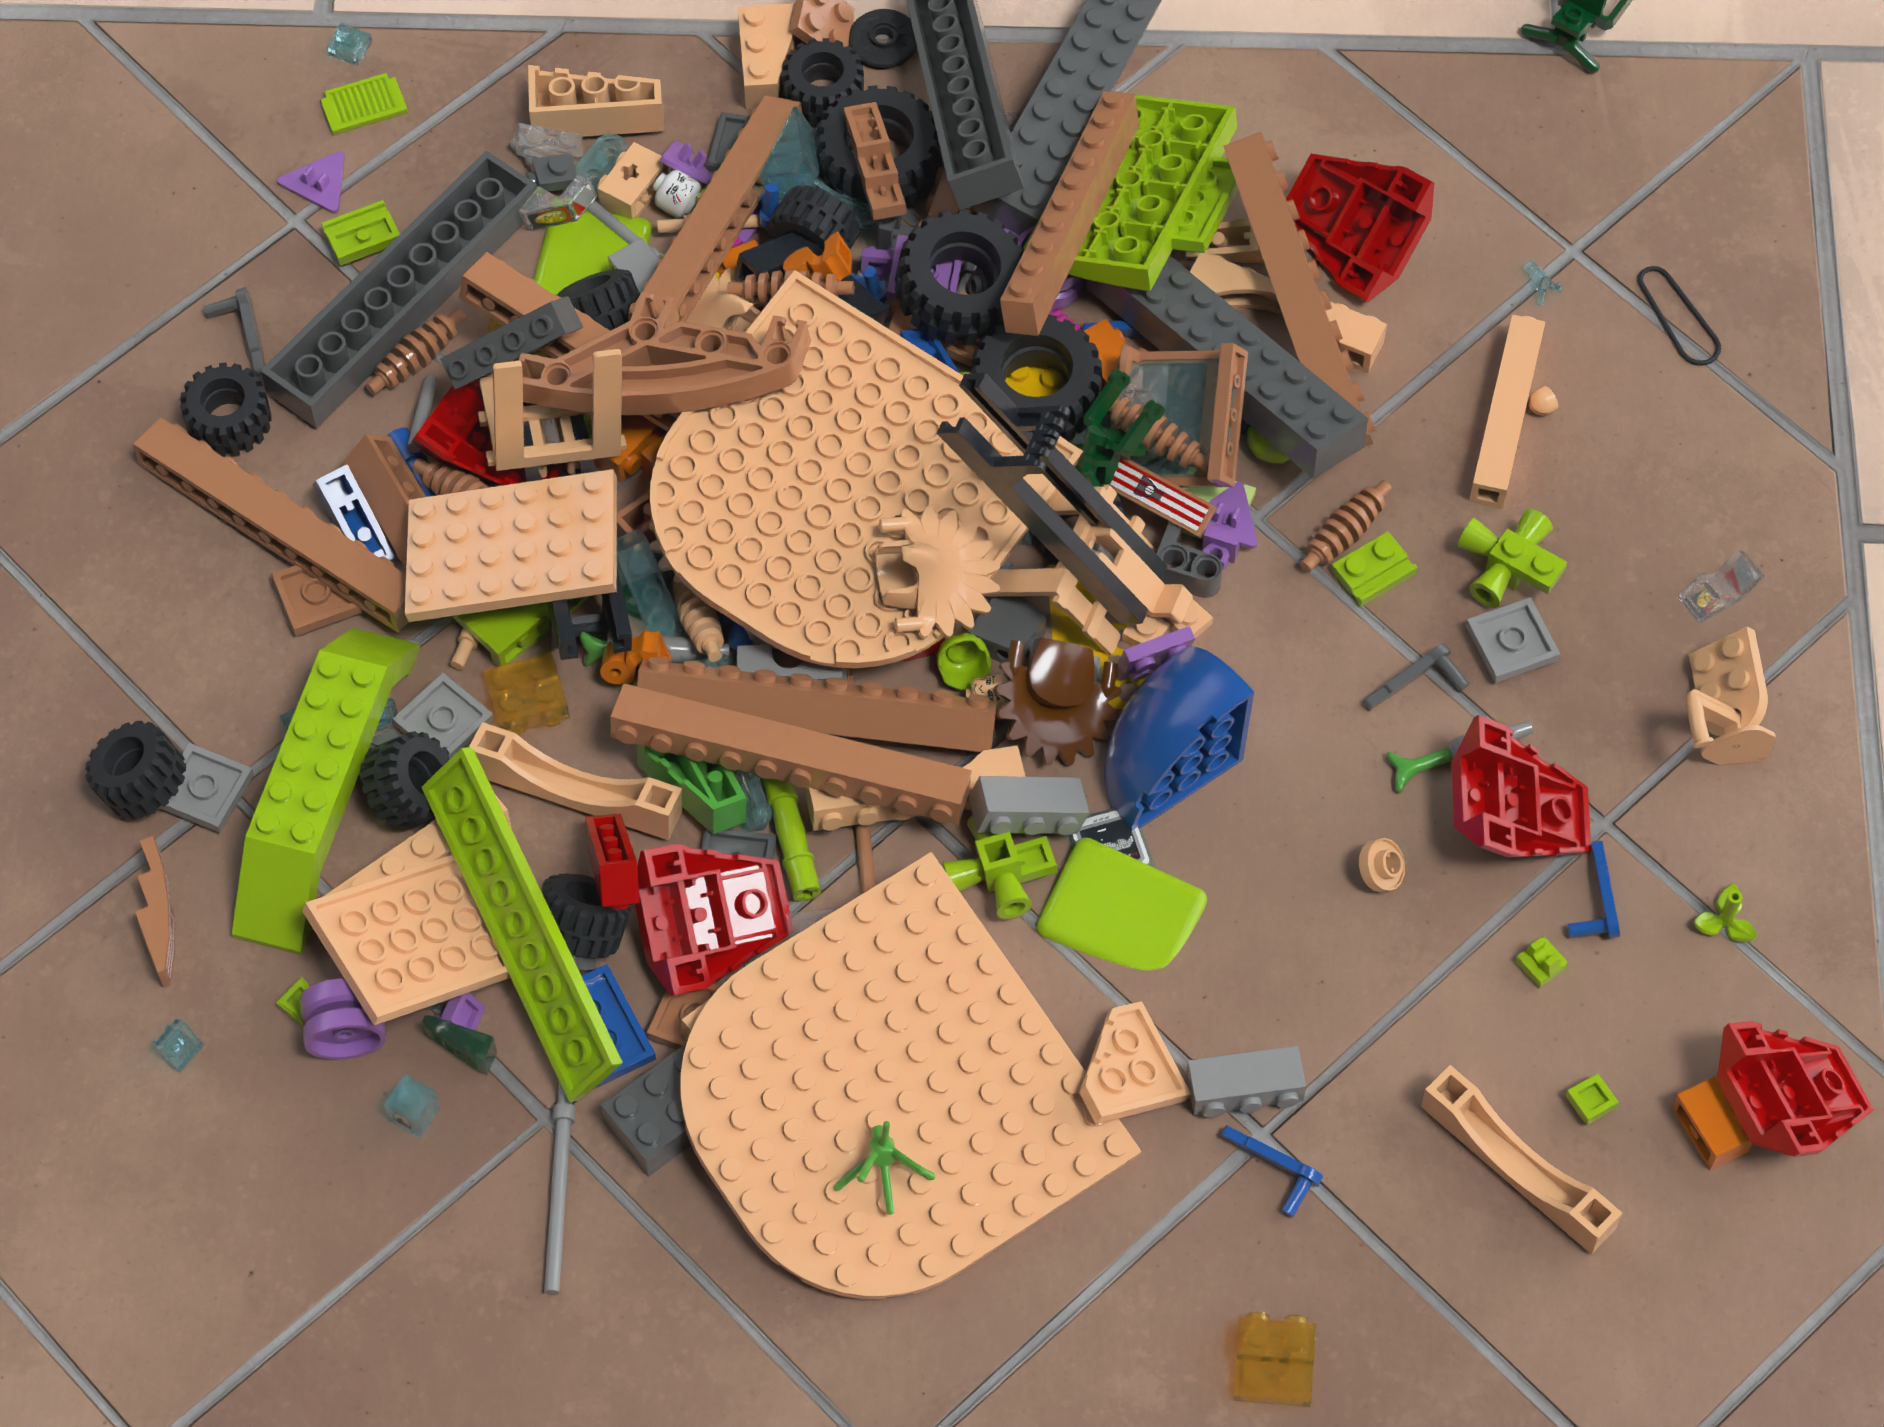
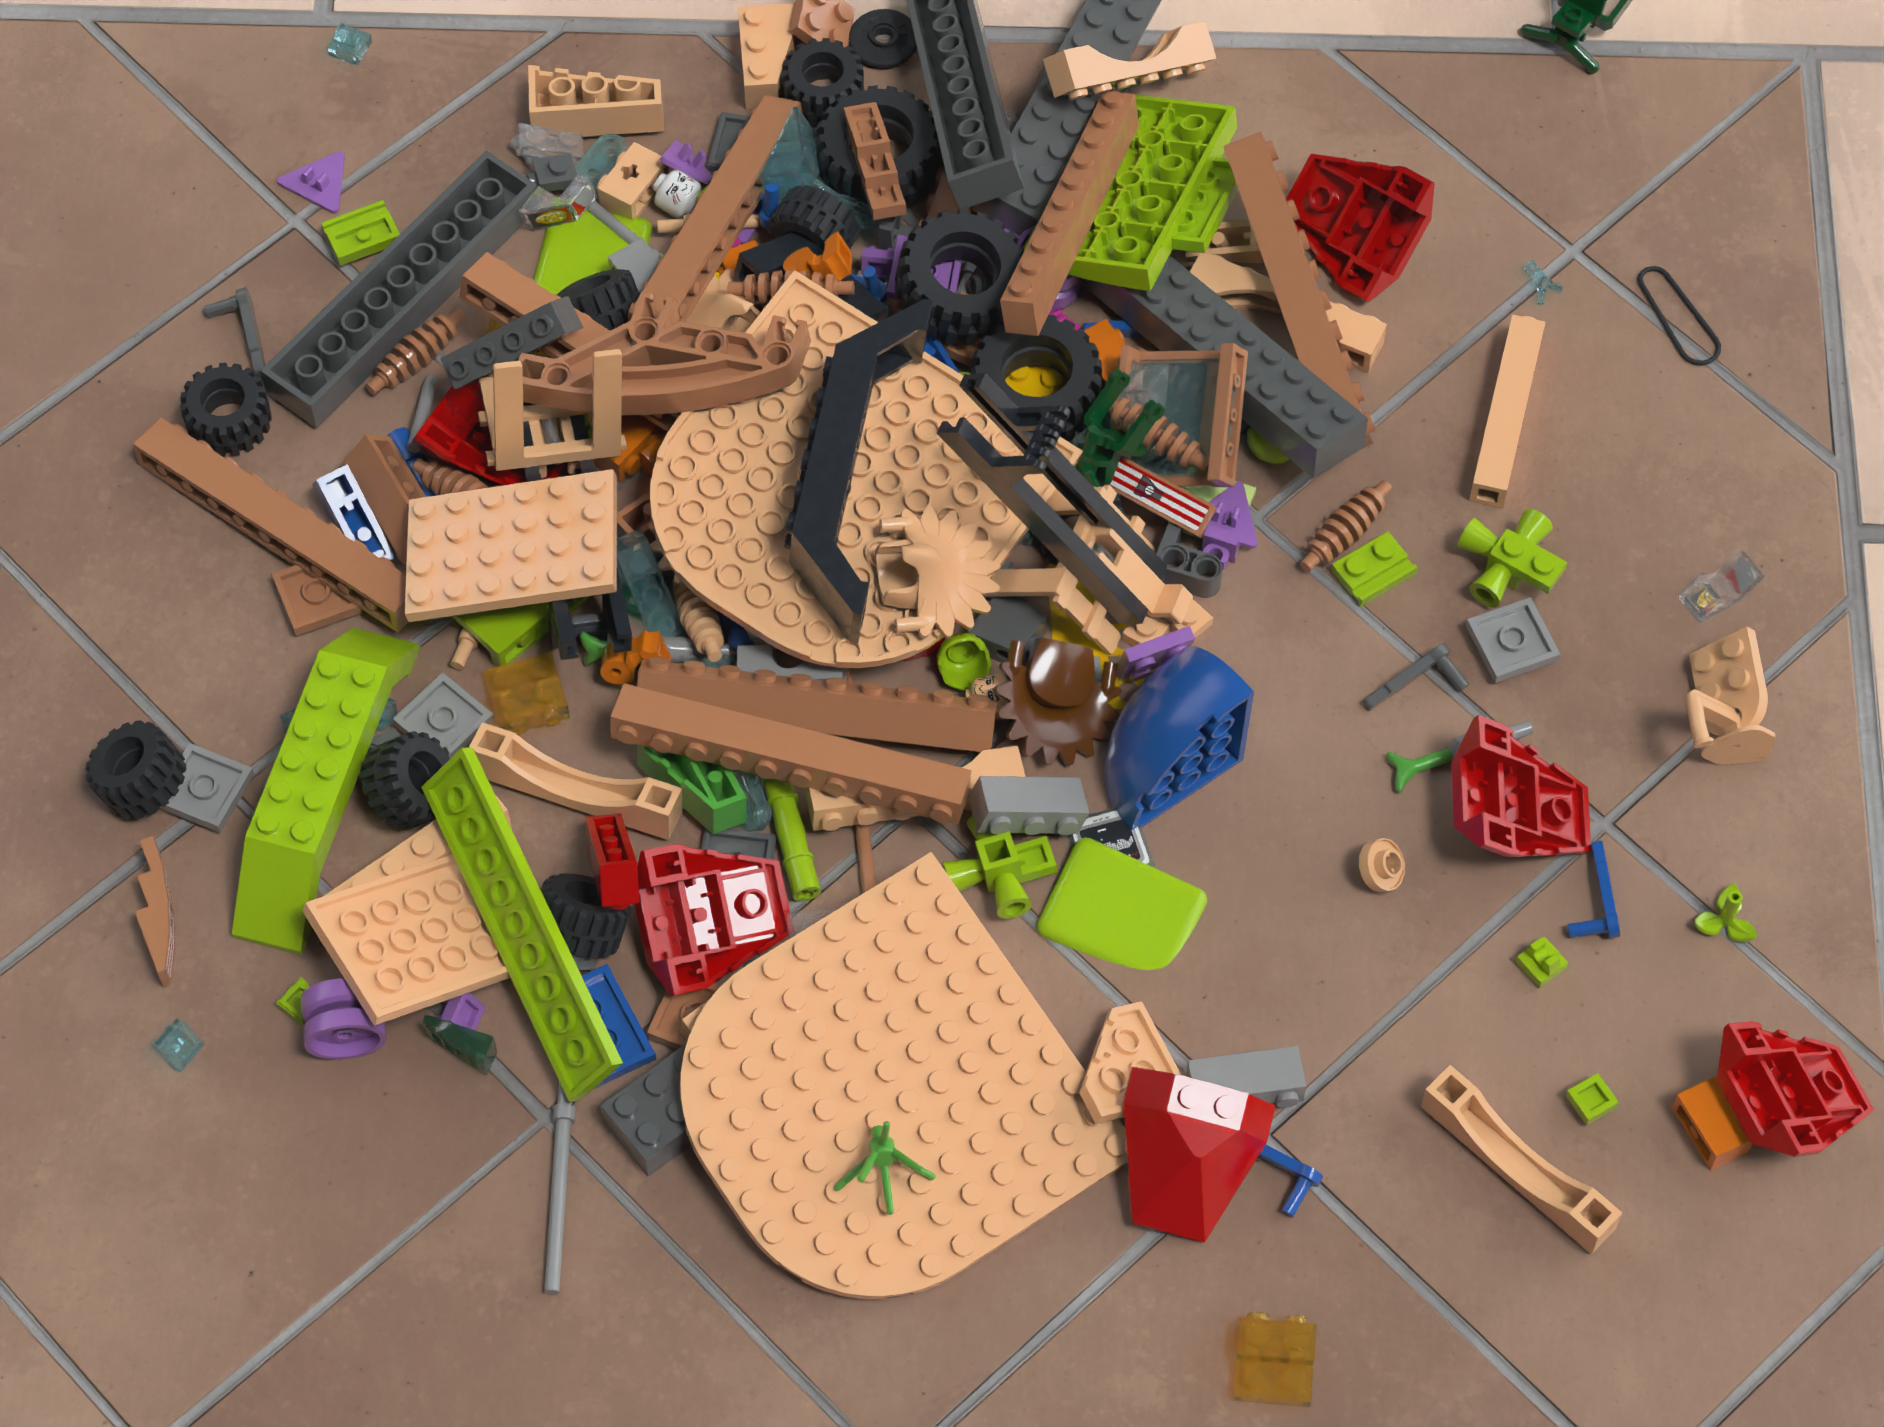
(363, 103): lime window -> none
(412, 1106): clear light blue brick -> none
(832, 456): none -> black slope
(1085, 69): none -> light nougat arch
(1188, 1149): none -> red wedge
(1543, 401): light nougat hinge -> none

